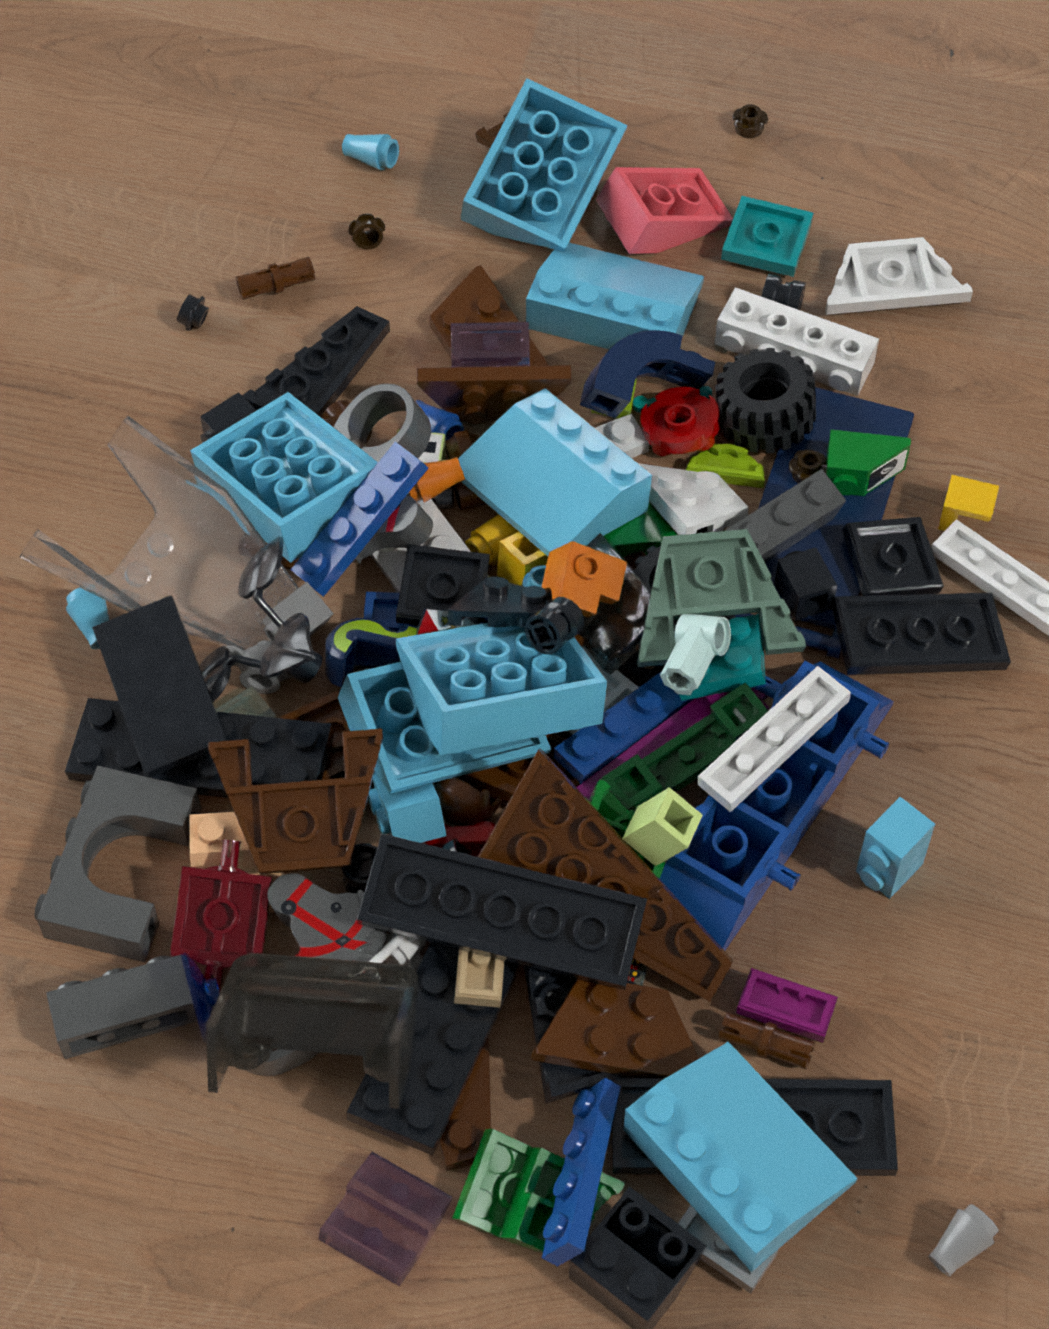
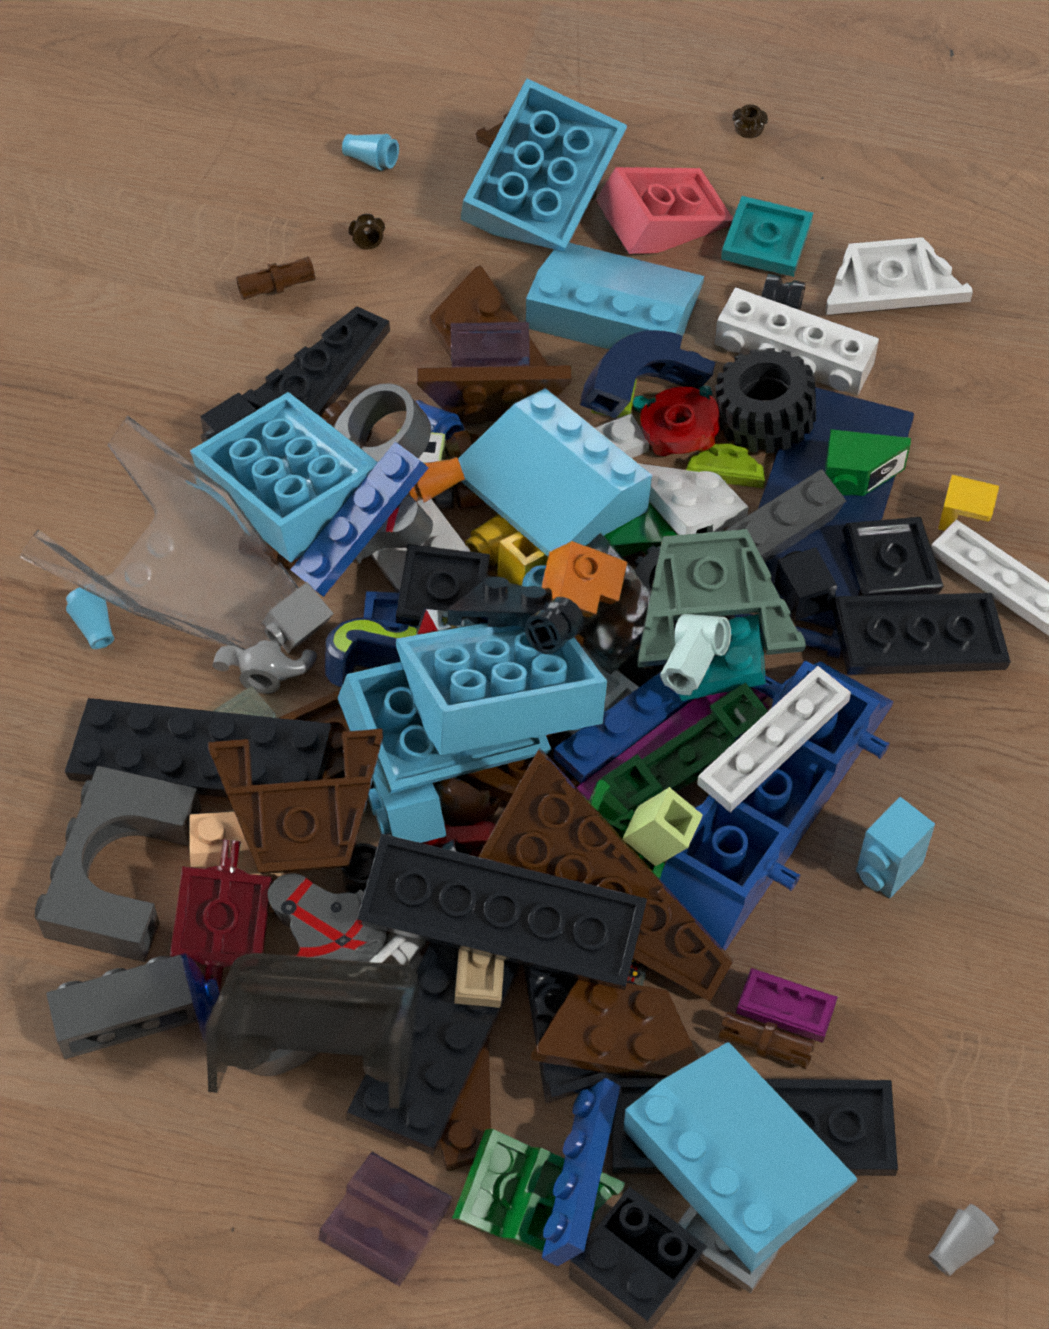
(159, 686): black tile -> none
(193, 312): black plate -> none
(291, 647): black plant -> none
(798, 466): dark brown plate -> none

